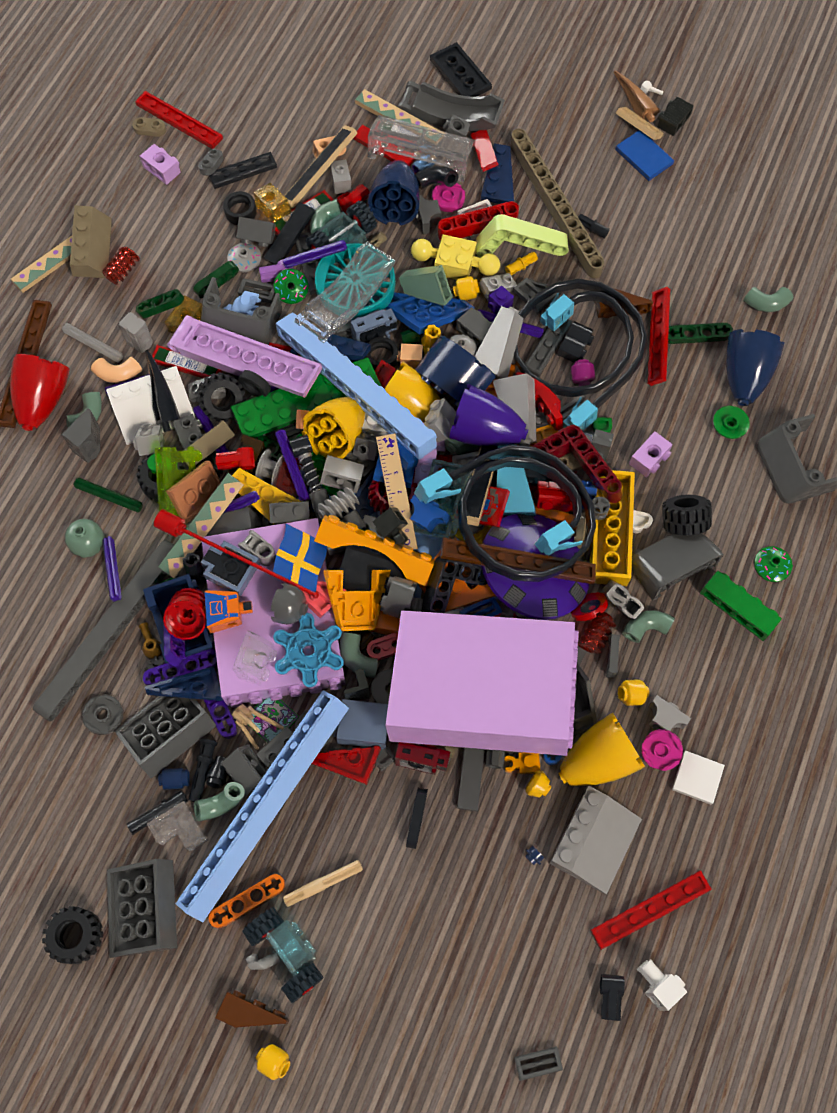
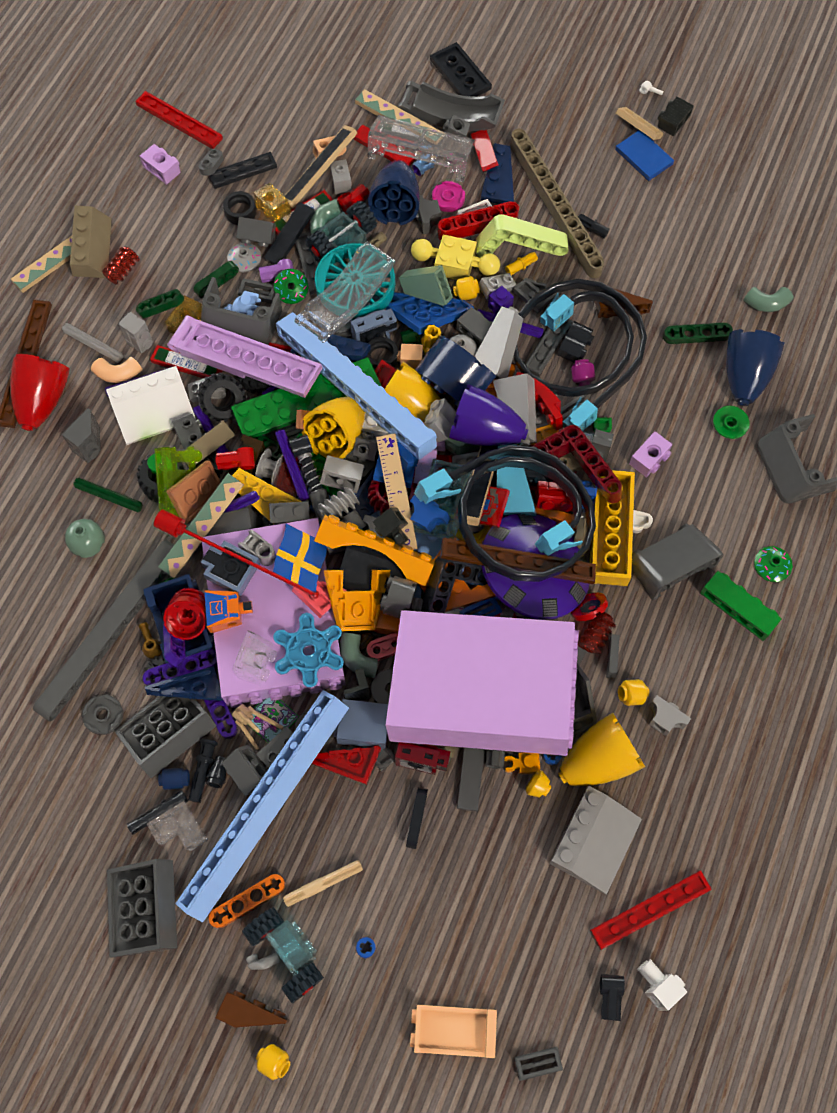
(55, 931): black tyre -> none
(91, 401): sand green cylinder -> none
(111, 569): dark purple axle -> none
(148, 438): light grey brick -> none
(149, 126): dark tan plate -> none
(162, 399): black piece -> none
(193, 567): black piece -> none
(220, 803): sand green cylinder -> none
(254, 383): black tyre -> none
(288, 604): dark grey cylinder -> none
(314, 254): dark purple axle -> none
(363, 941): none -> blue bush
(436, 174): black cylinder -> none
(454, 1031): none -> light nougat panel
(534, 855): dark blue plate -> none
(603, 505): dark grey wheel -> none
(622, 599): dark grey brick -> none
(640, 102): medium nougat piece -> none
(646, 621): sand green cylinder -> none
(659, 336): red tile -> none
(662, 749): dark pink tile -> none
(687, 515): black tyre -> none
(698, 777): white tile -> none

